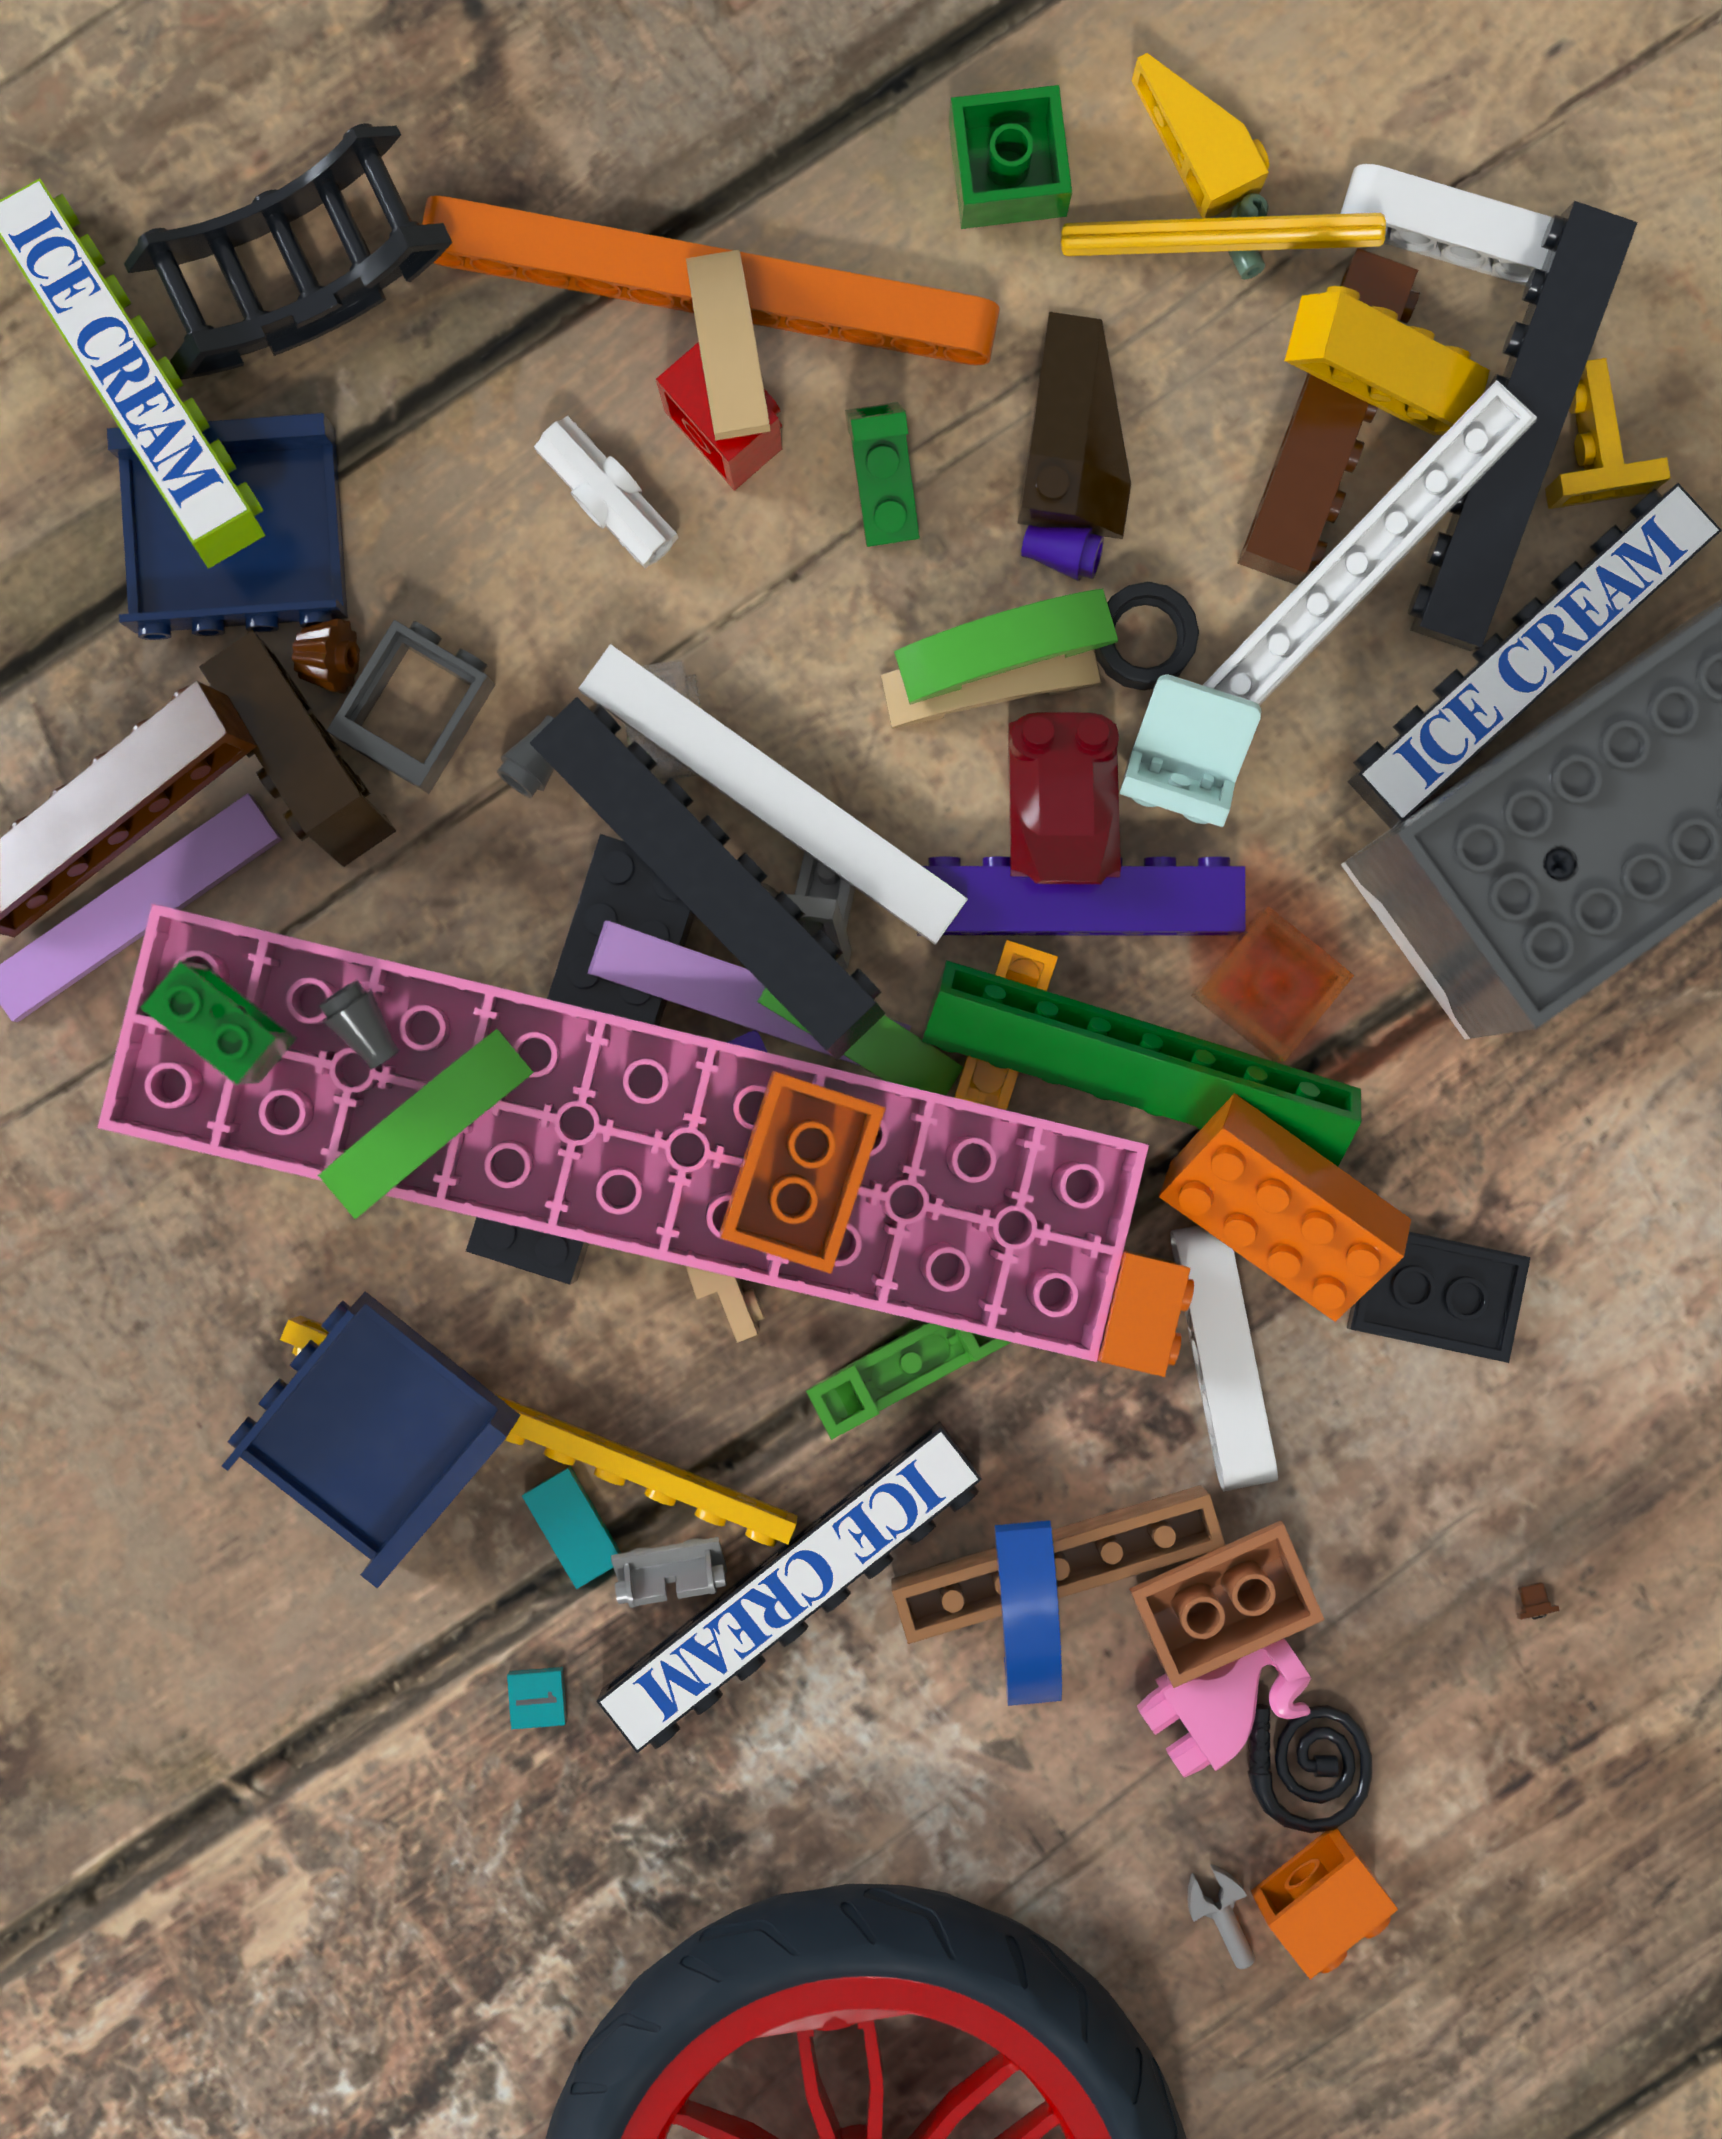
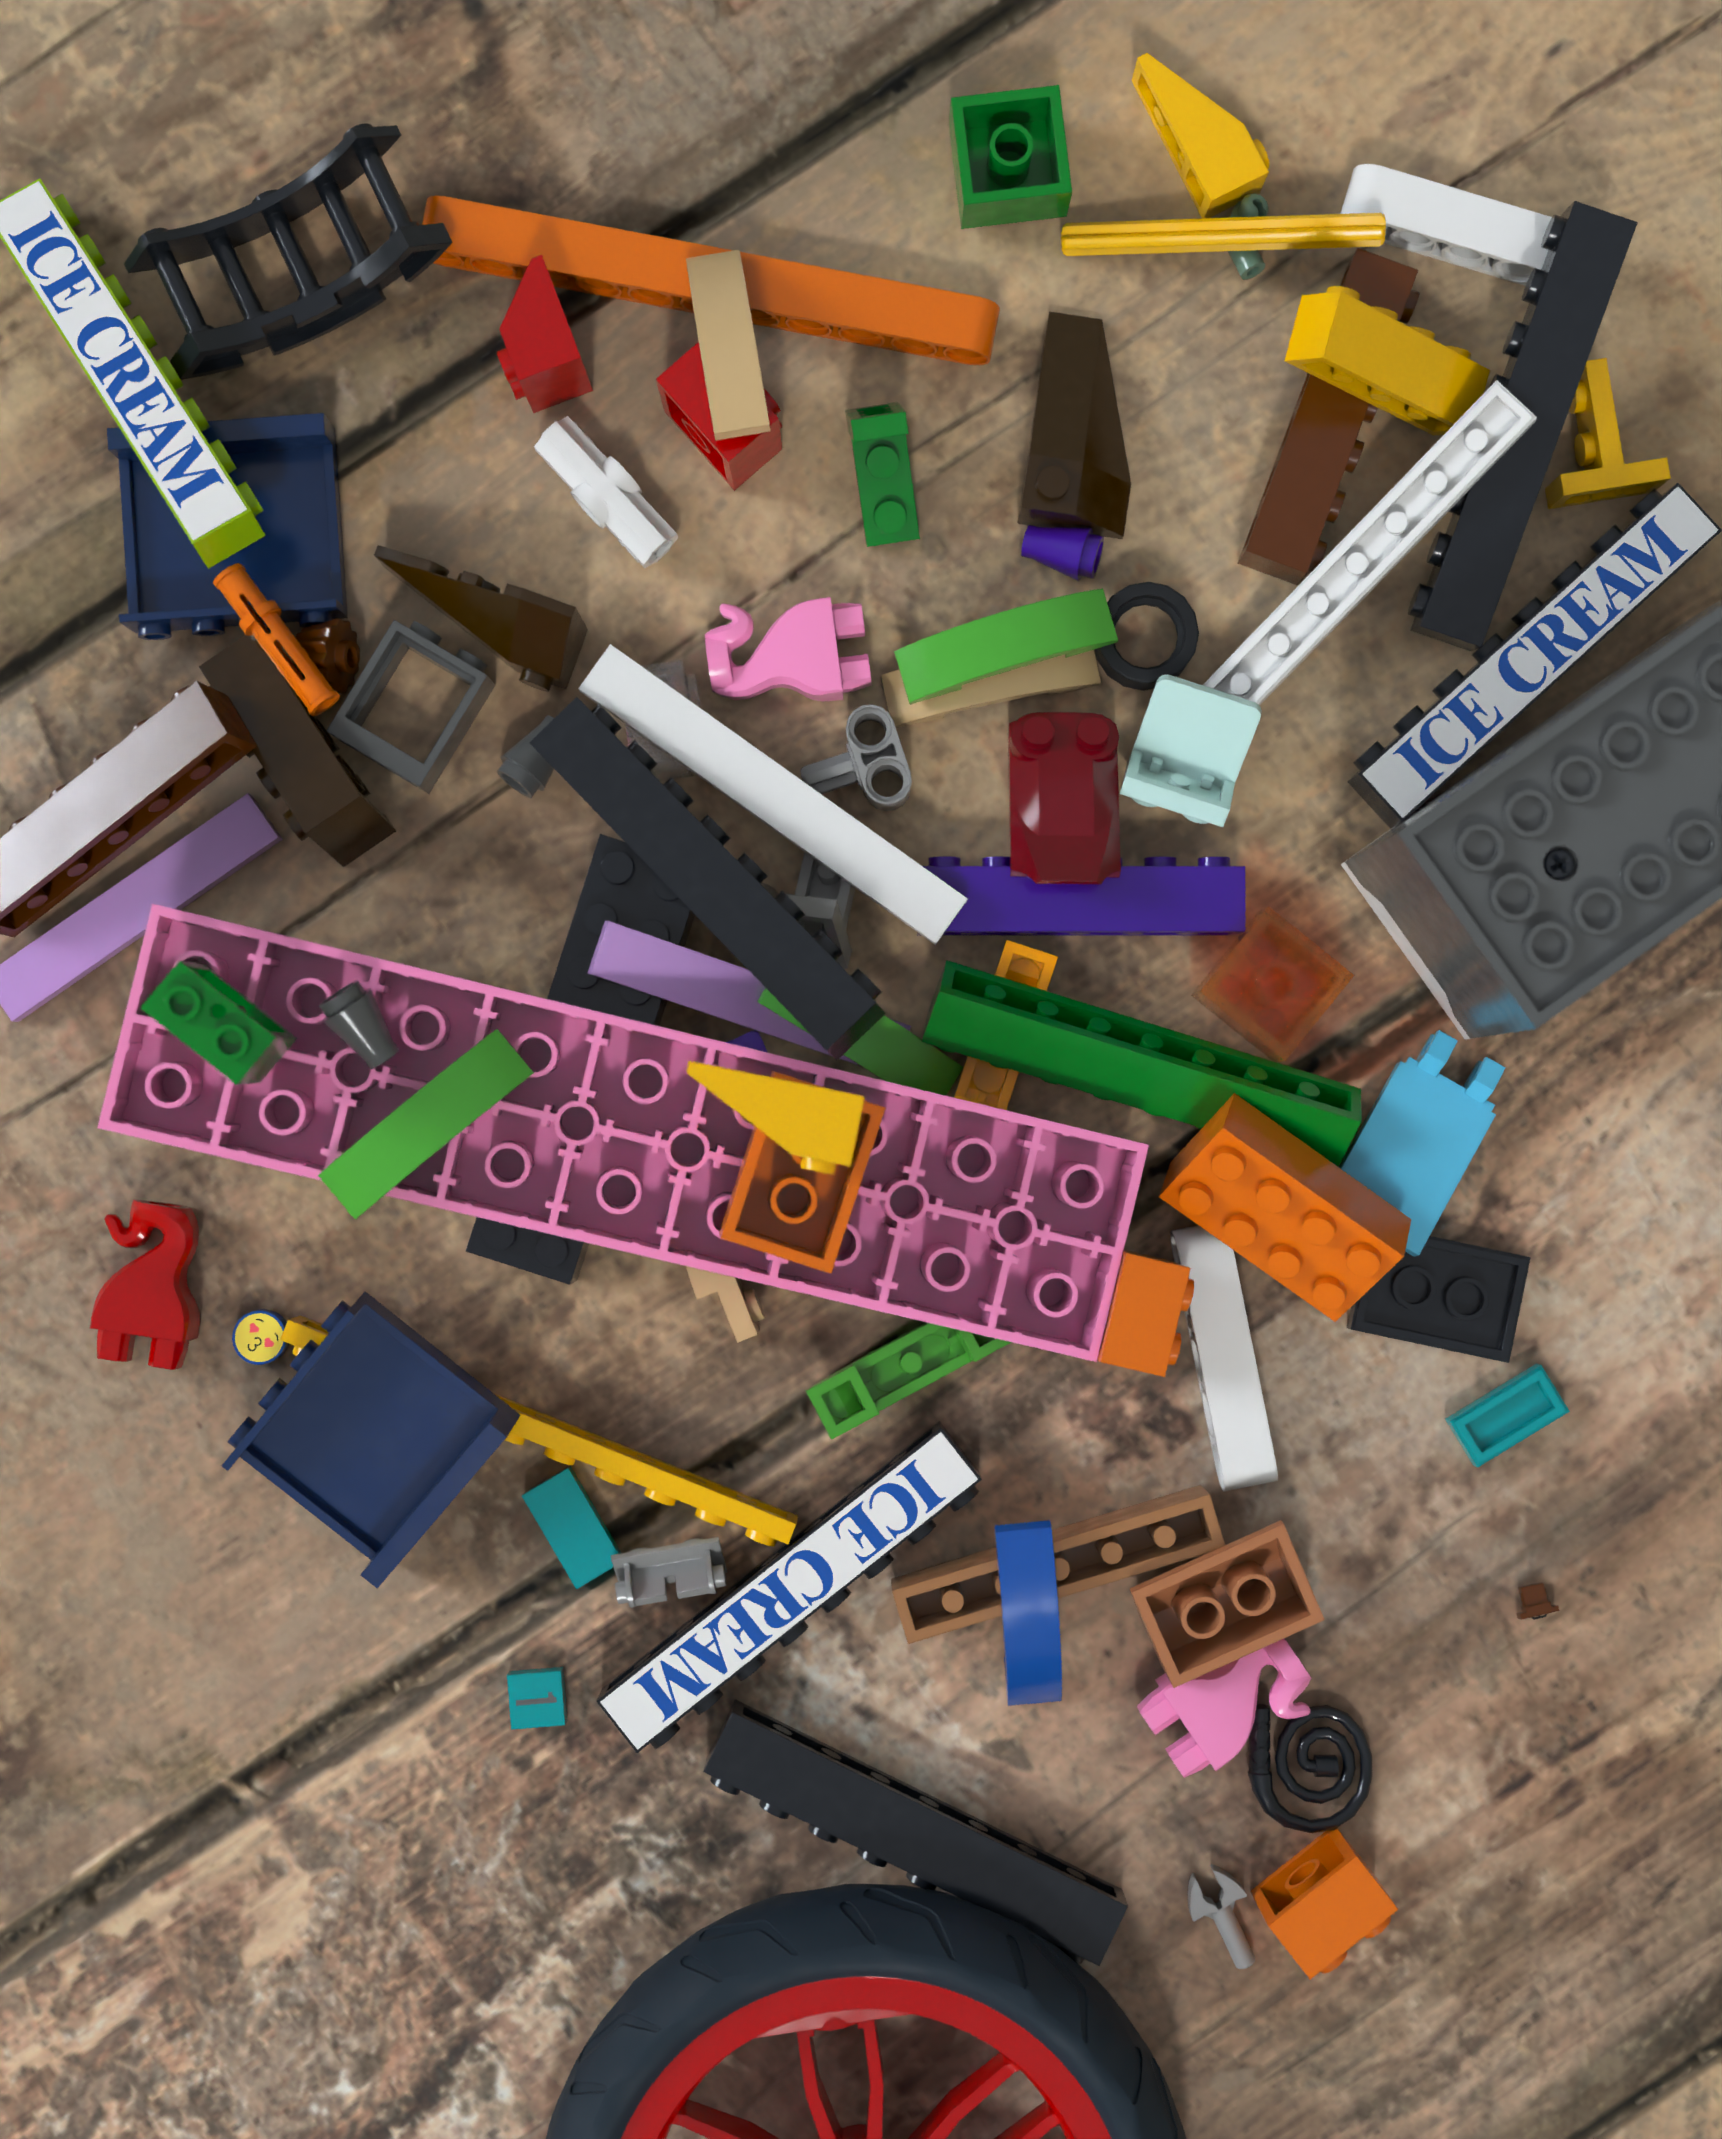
(152, 1291): none -> red hips
(239, 590): none -> orange pin
(258, 1337): none -> light yellow tile
(519, 626): none -> dark brown wedge
(540, 348): none -> red slope
(793, 654): none -> bright pink hips
(798, 1116): none -> yellow slope
(864, 762): none -> light grey beam
(913, 1832): none -> black brick
(1423, 1135): none -> medium azure tile
(1507, 1415): none -> teal tile

